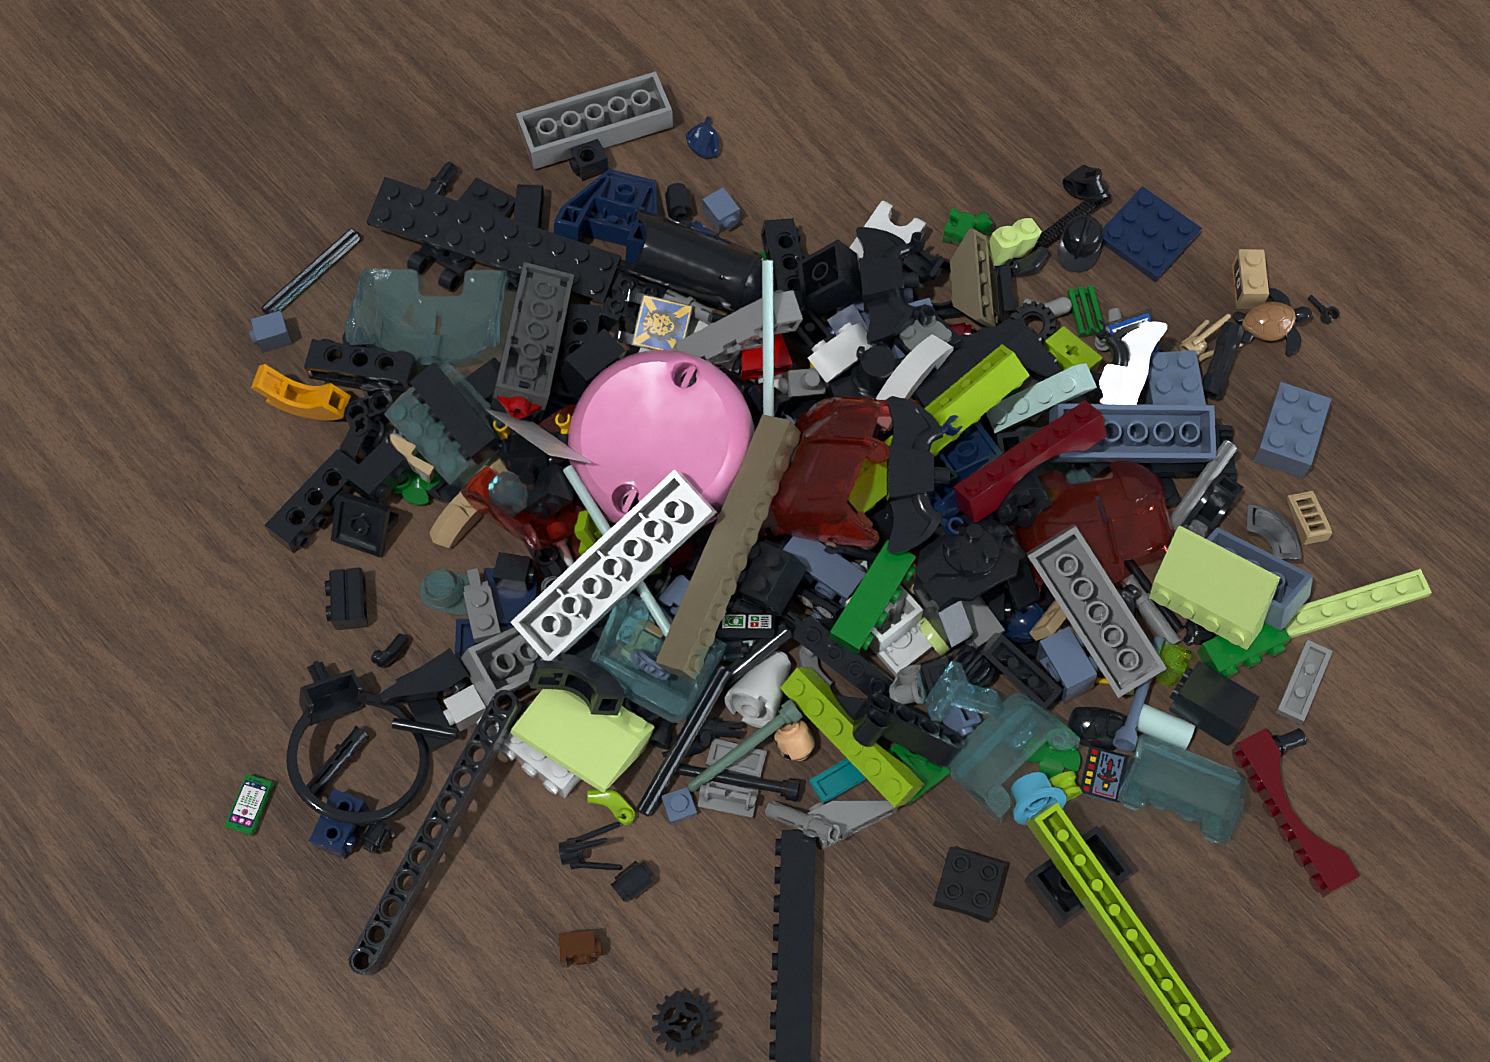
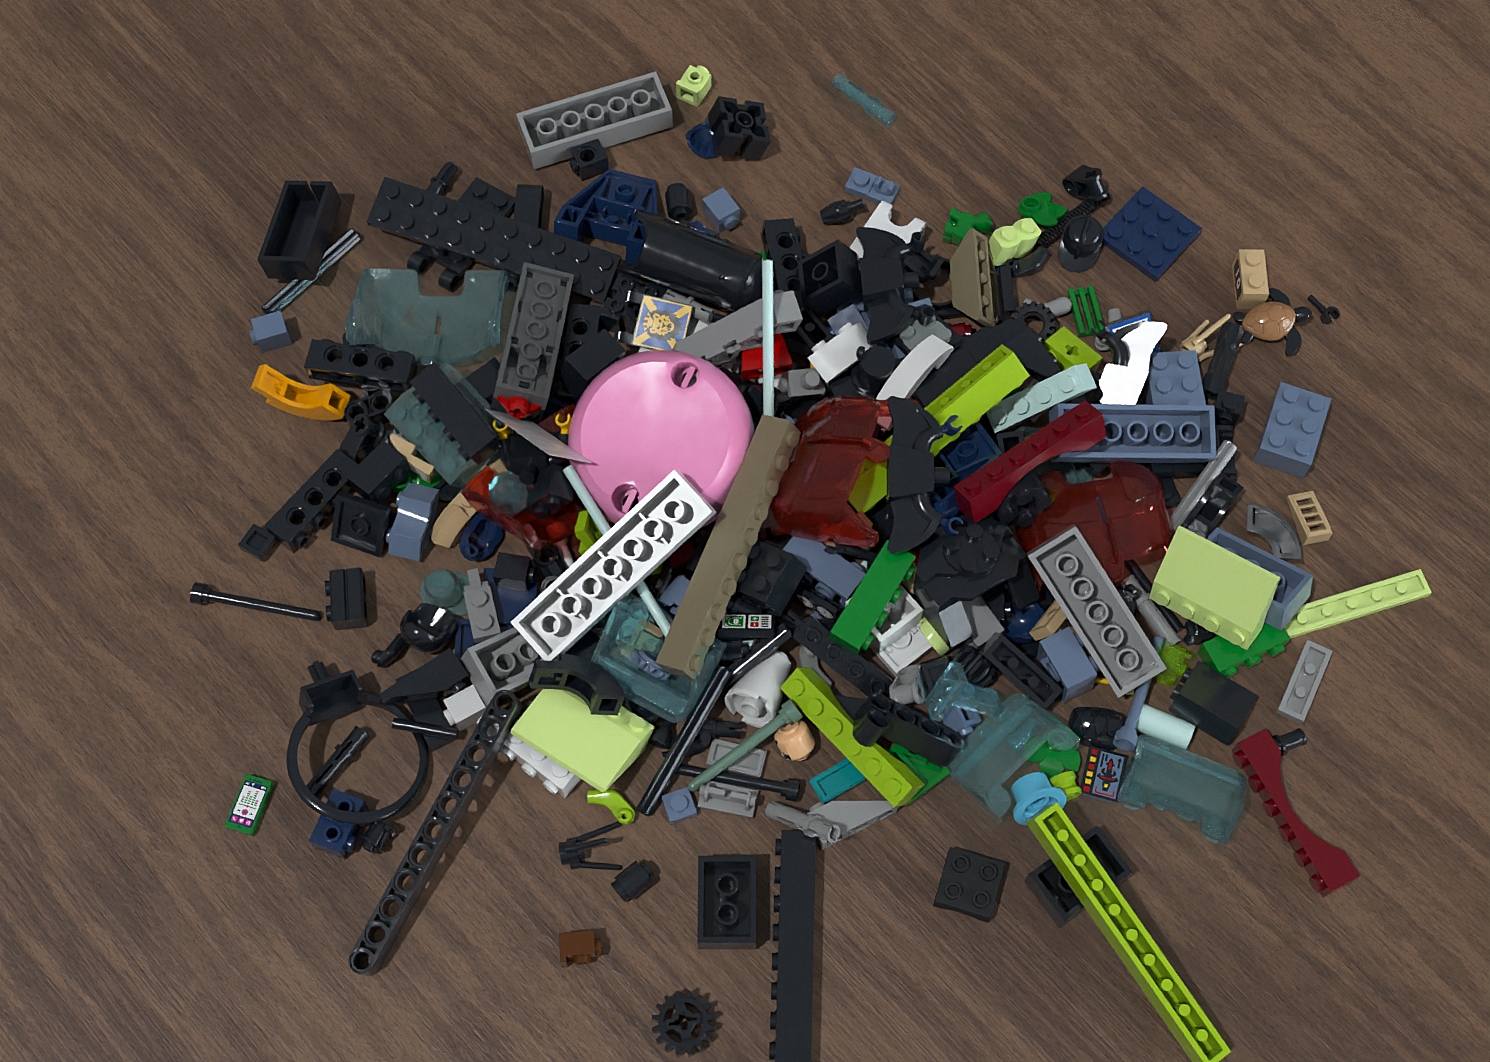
(203, 594): none -> black piece
(257, 542): none -> black plate
(299, 230): none -> black piece
(413, 521): none -> sand blue brick
(427, 628): none -> black piece
(479, 538): none -> dark blue arm
(693, 85): none -> yellowish green brick
(726, 902): none -> black brick
(739, 128): none -> black brick
(840, 211): none -> black piece
(870, 104): none -> clear light blue pin
(871, 187): none -> sand blue plate
(1041, 209): none -> green plate
(1227, 408): none -> black brick

